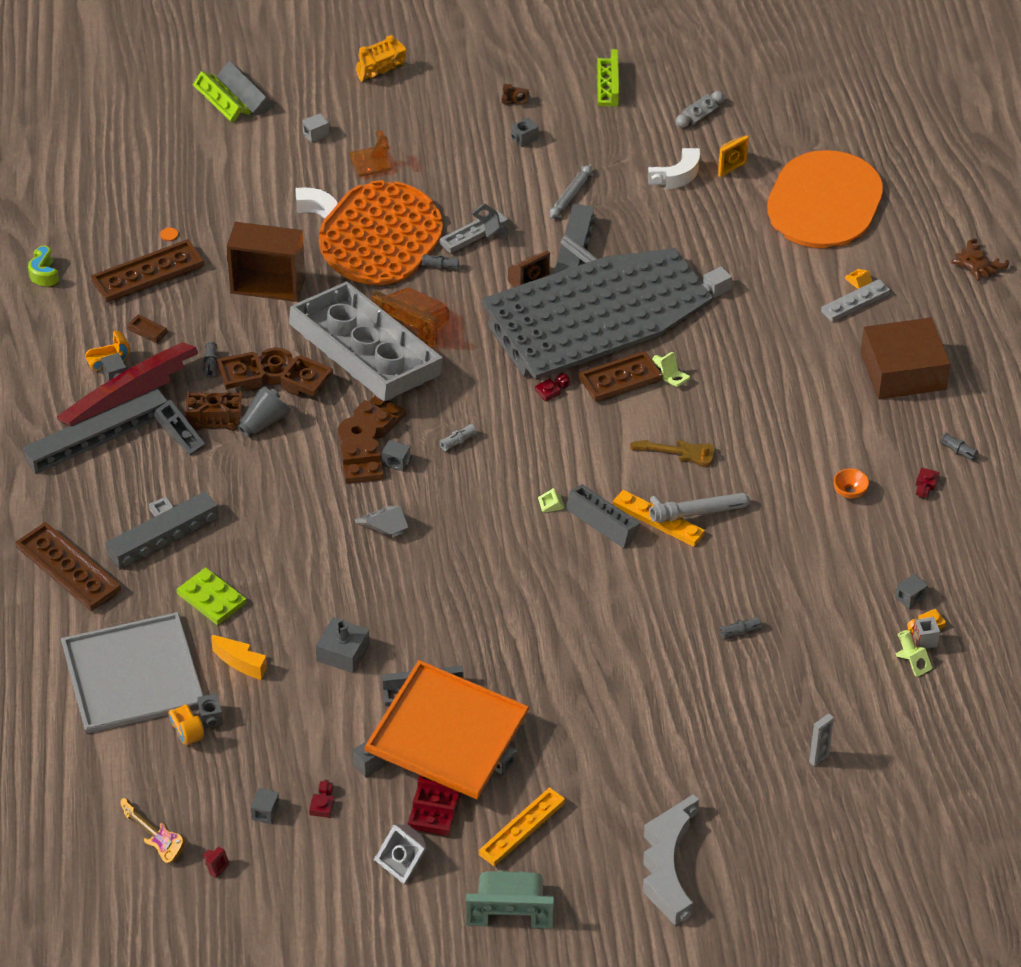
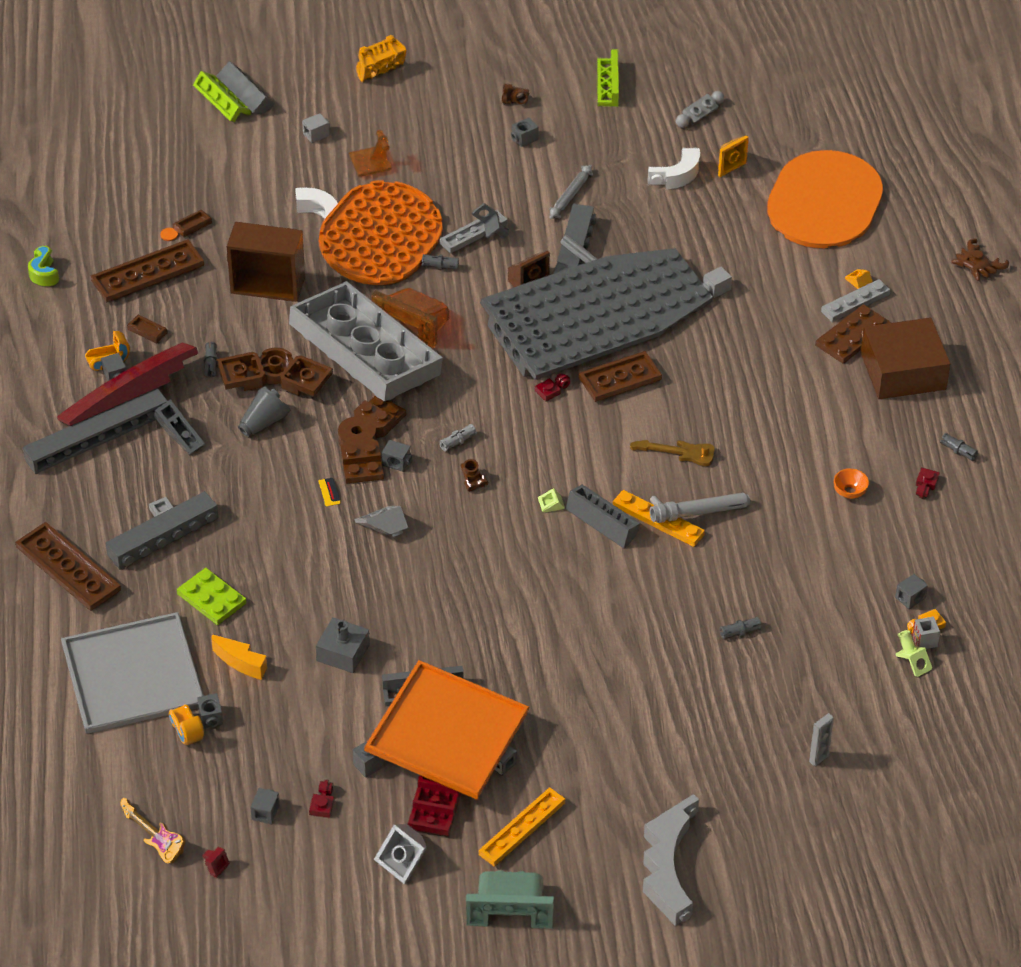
(192, 223): none -> reddish brown tile
(213, 410): reddish brown piece -> none
(329, 491): none -> sticker
(472, 475): none -> reddish brown plate
(670, 369): yellowish green bracket -> none
(846, 337): none -> reddish brown plate

